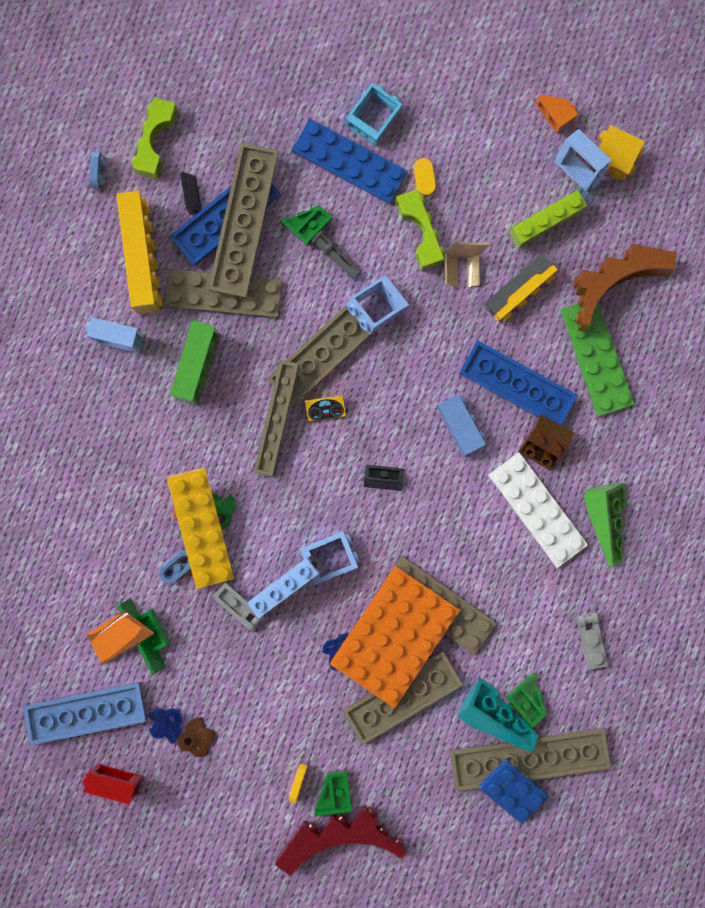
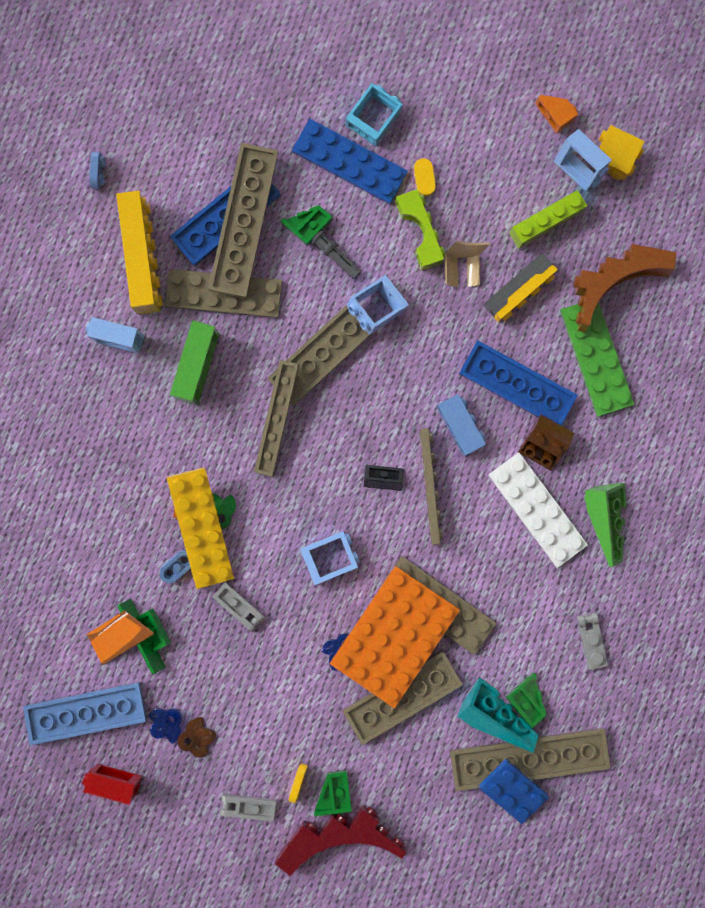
(160, 116): lime arch -> none
(190, 192): black slope -> none
(248, 807): none -> light grey plate
(286, 586): light blue piece -> none
(325, 408): slope -> none
(431, 494): none -> dark tan plate

